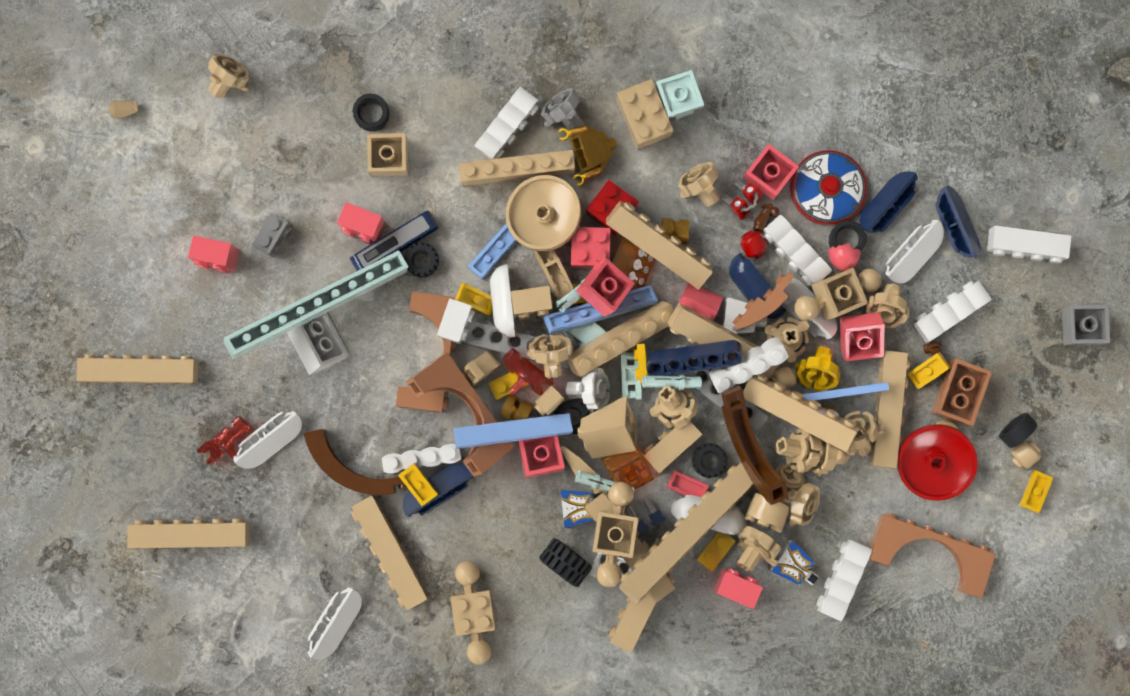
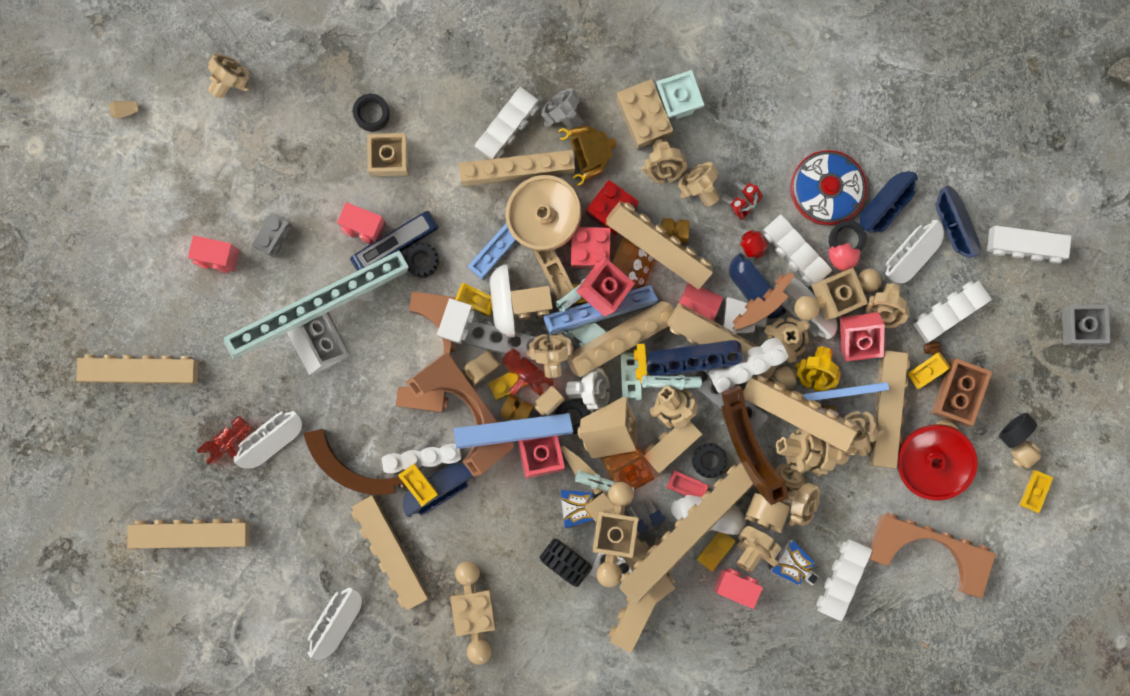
(662, 161): none -> tan piece
(762, 219): reddish brown arm -> none
(770, 171): coral brick -> none

